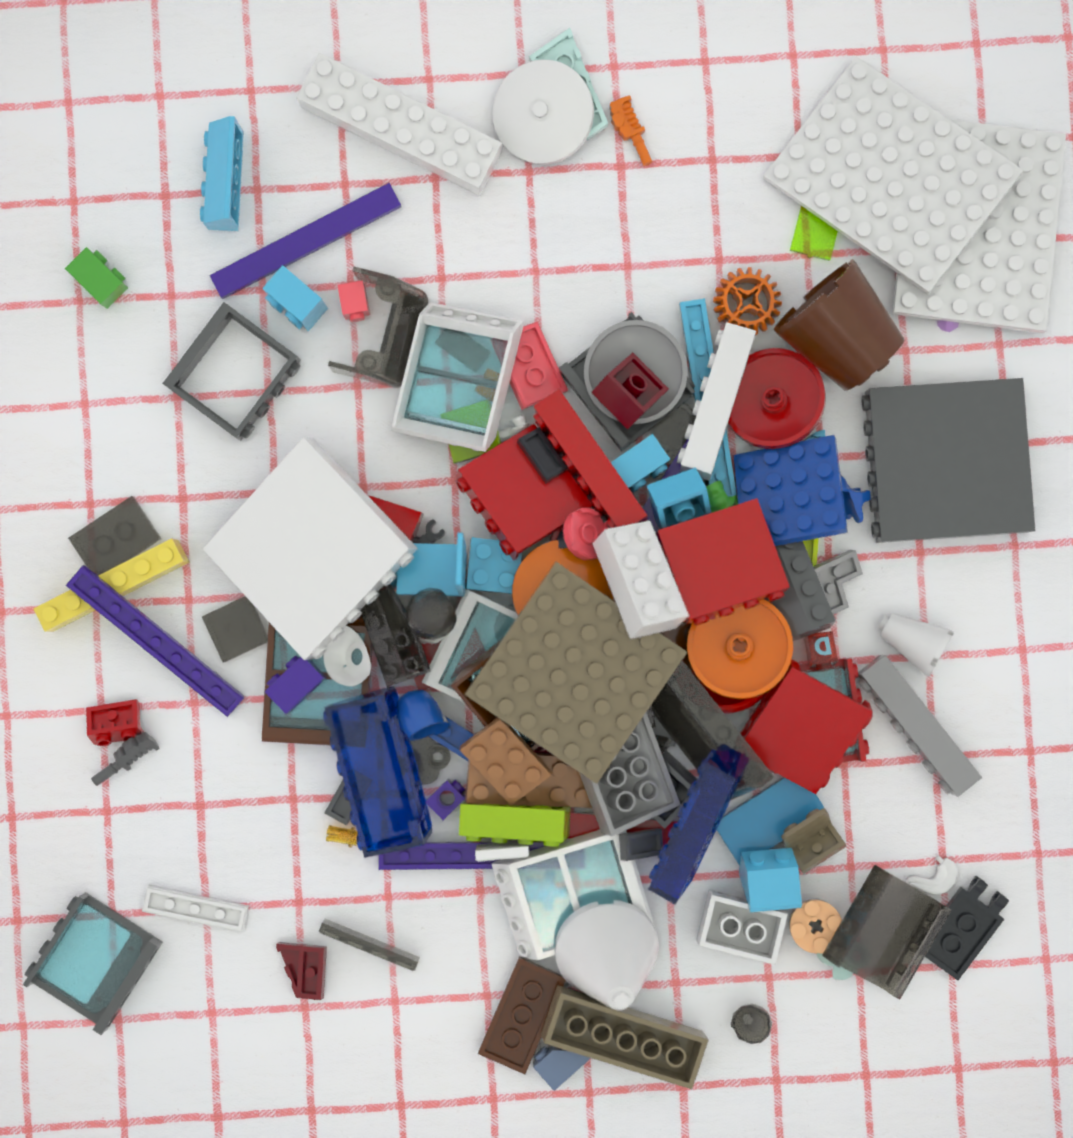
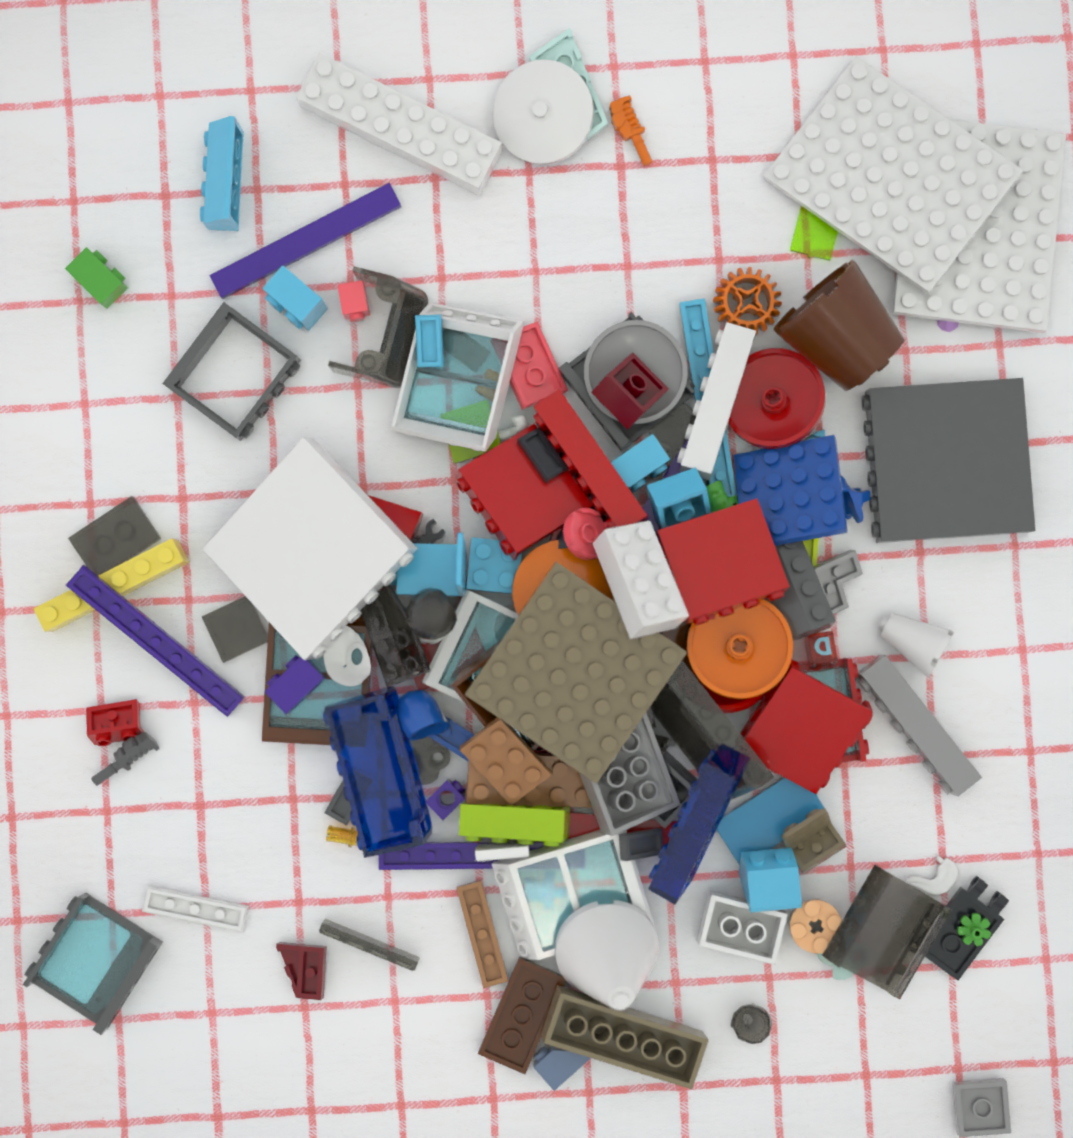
(429, 340): none -> medium azure tile
(482, 933): none -> medium nougat plate
(974, 929): none -> bright green plant
(981, 1107): none -> light grey plate

